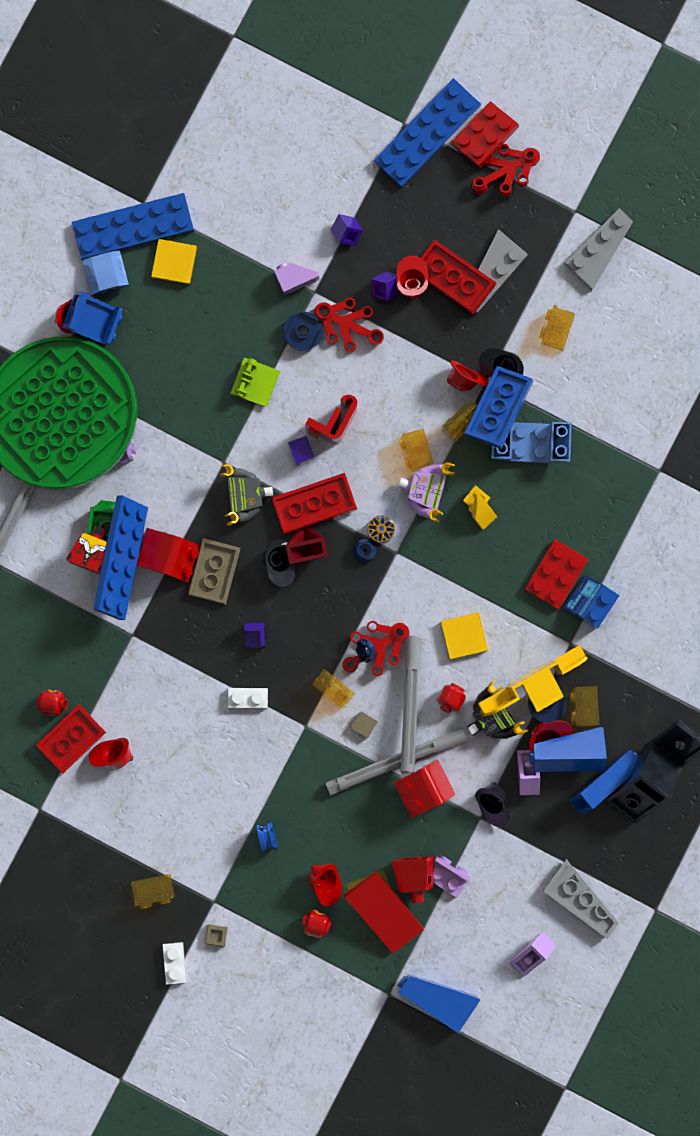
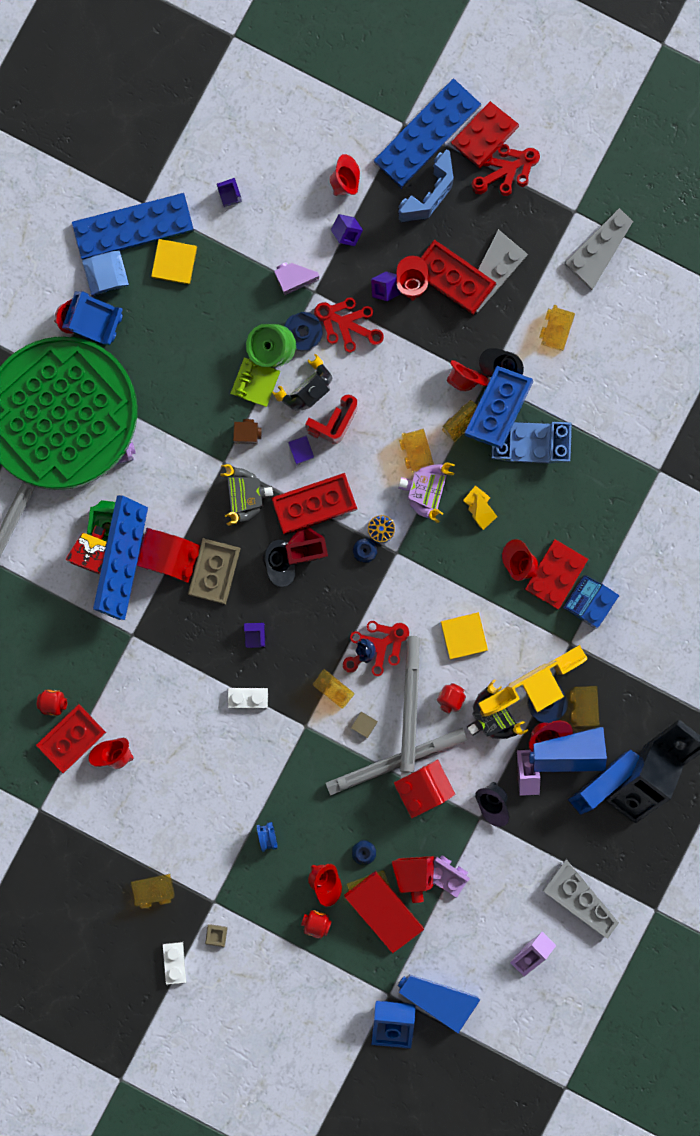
(229, 192): none -> dark purple panel
(247, 432): none -> reddish brown brick
(270, 345): none -> bright green wheel
(310, 390): none -> black torso
(346, 176): none -> red piece
(365, 846): none -> dark blue plate
(393, 1024): none -> blue slope
(414, 209): none -> medium blue slope
(519, 560): none -> red piece

